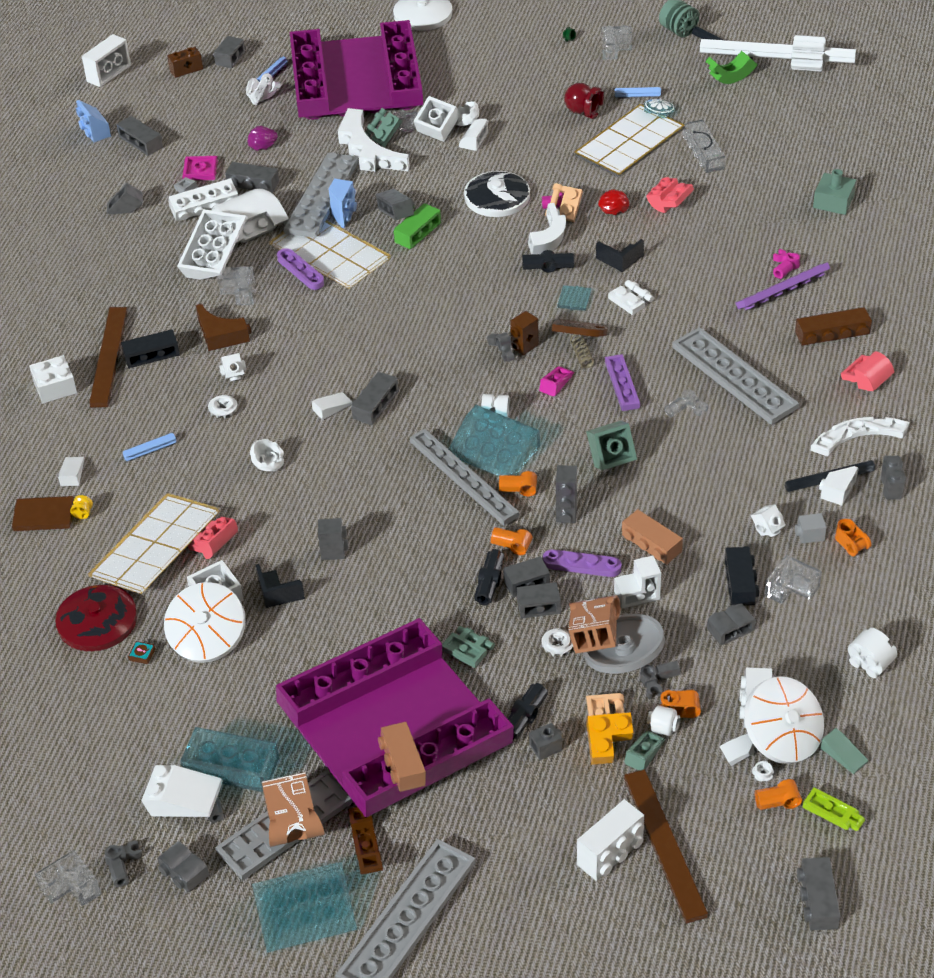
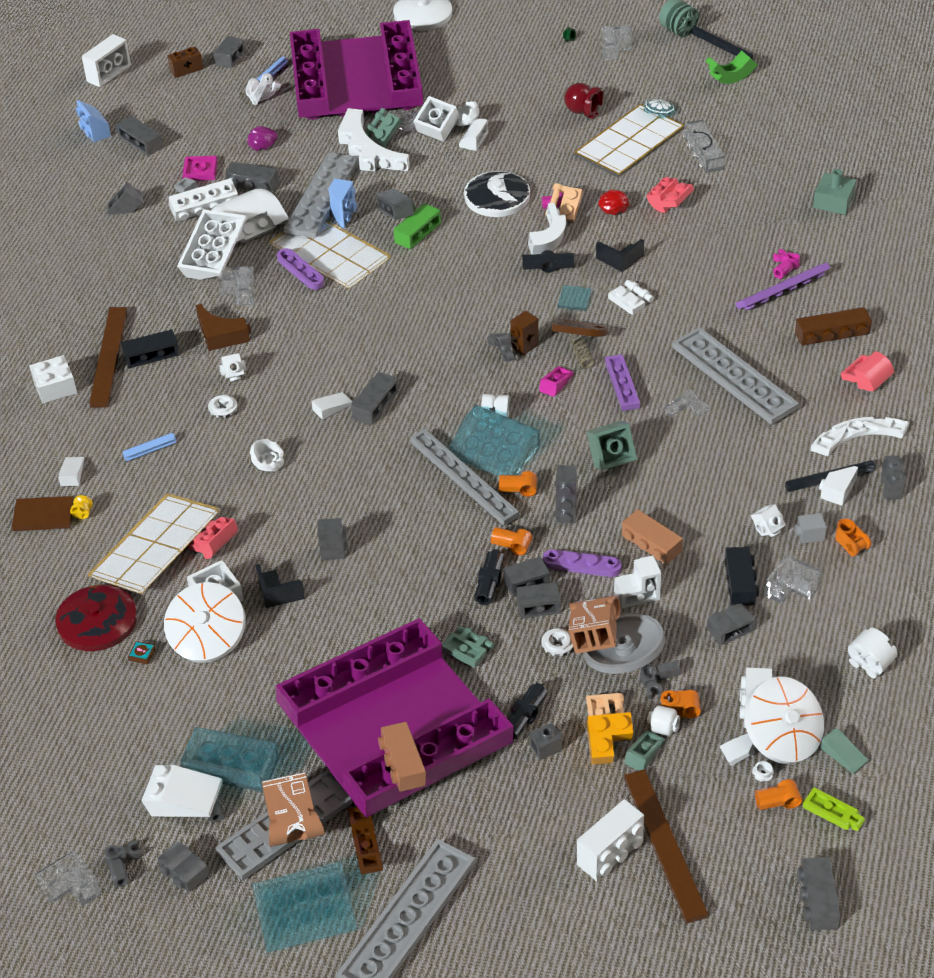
(638, 92): light blue axle -> none
(806, 52): white axle -> none

